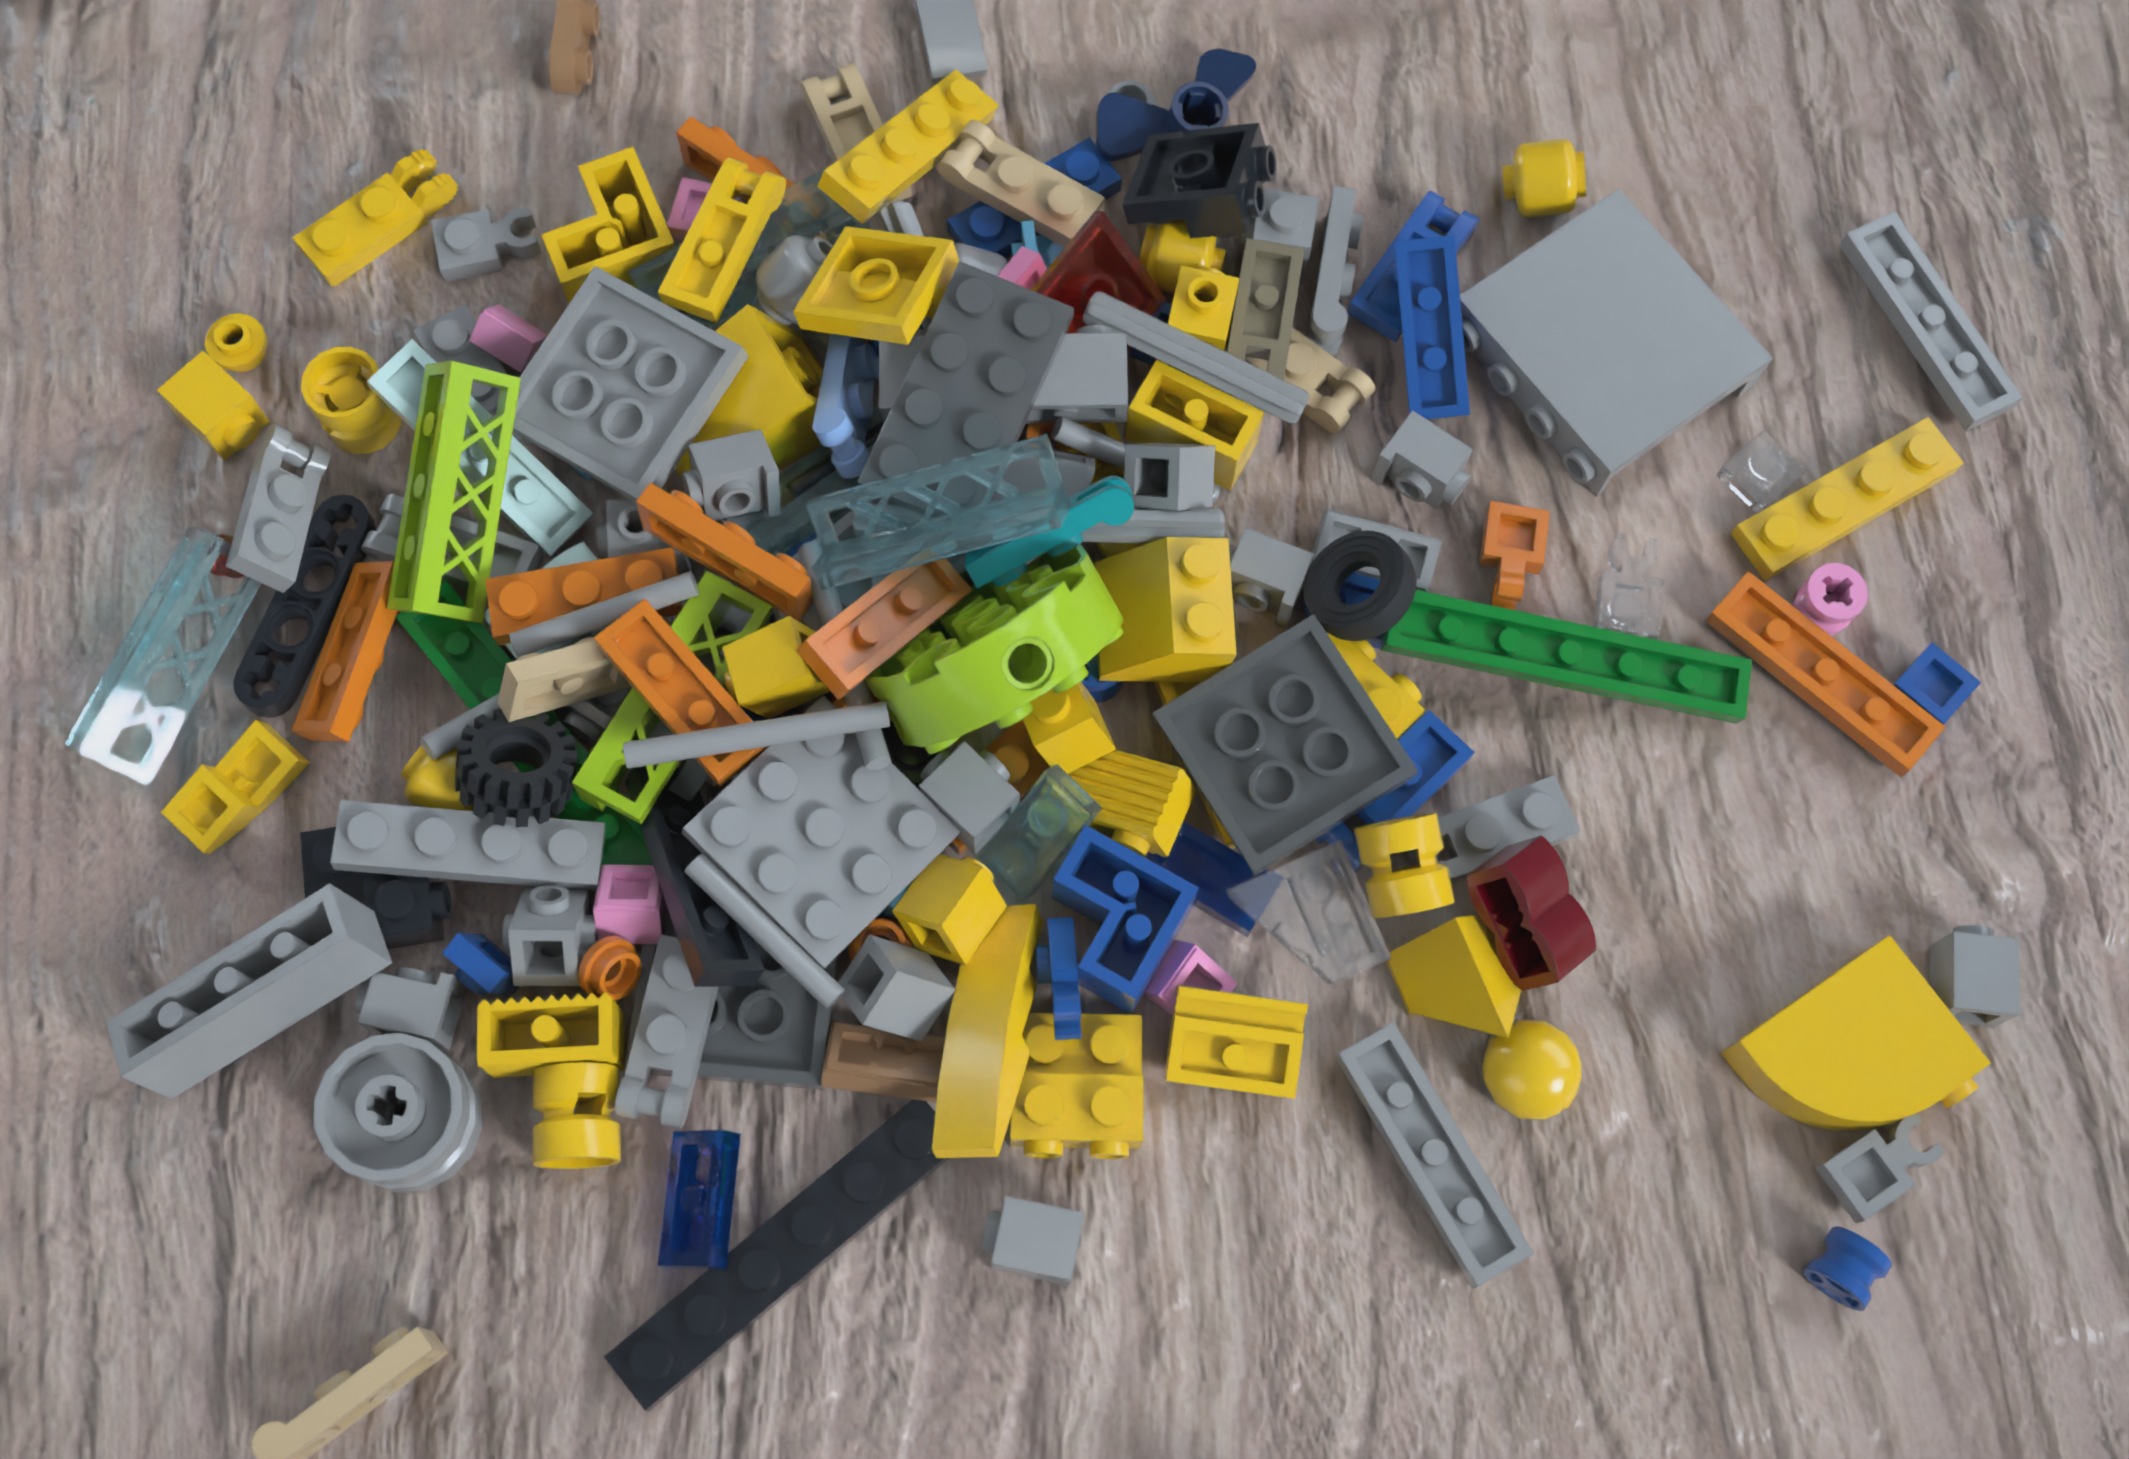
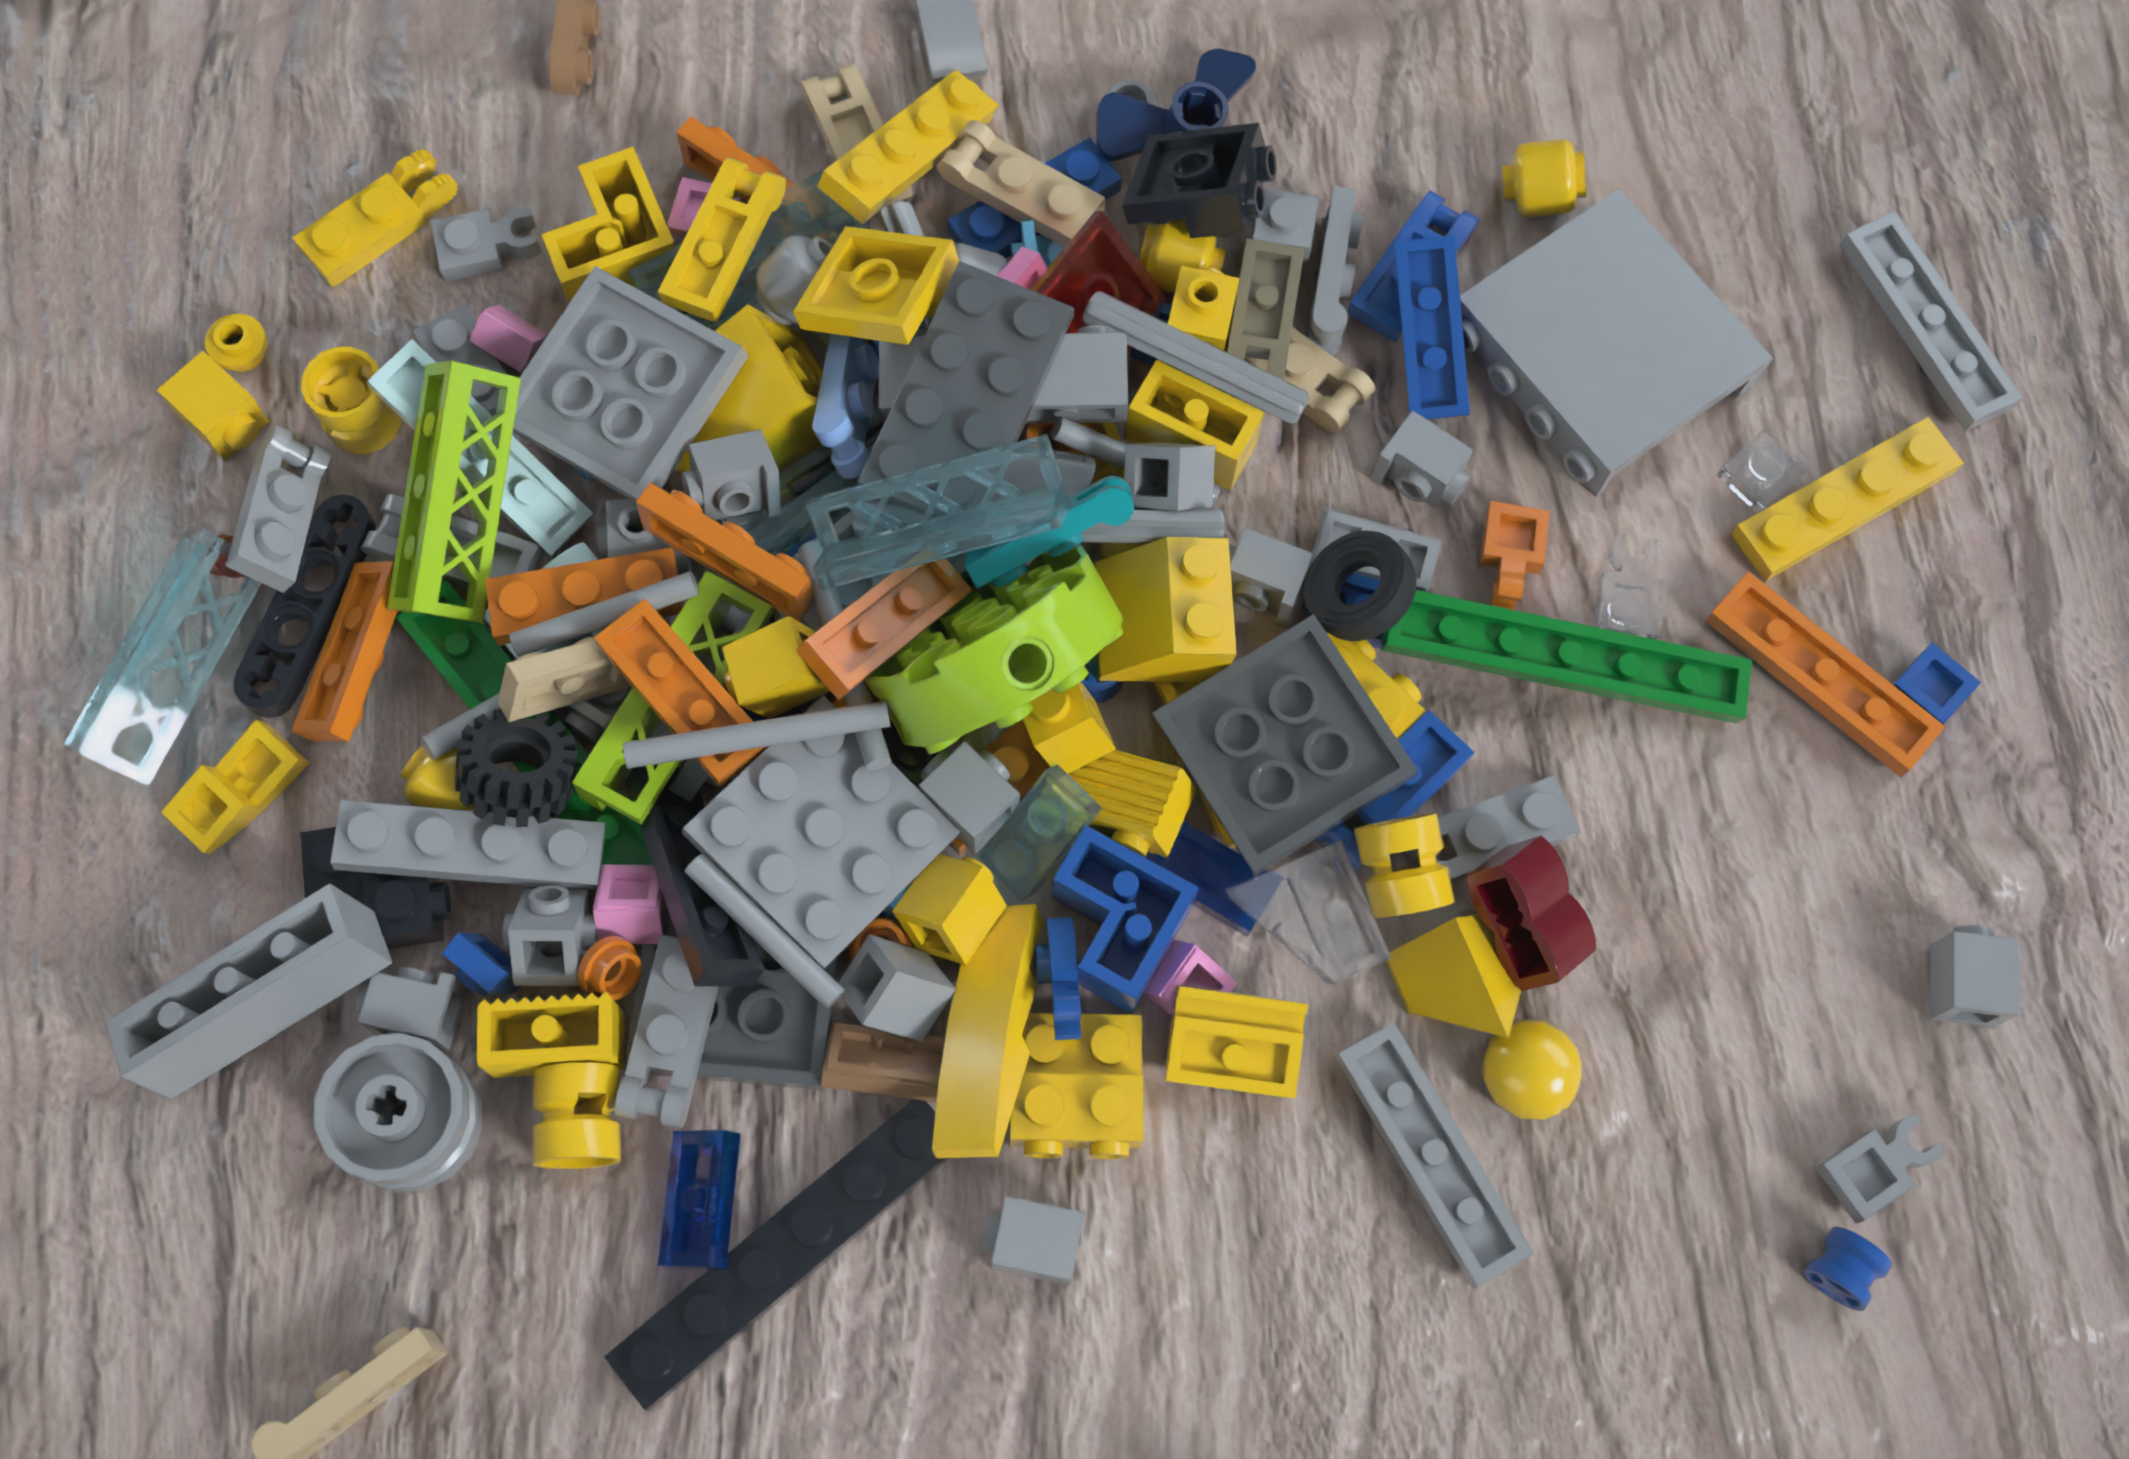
(1823, 609): bright pink wheel -> none
(1860, 1048): yellow brick -> none

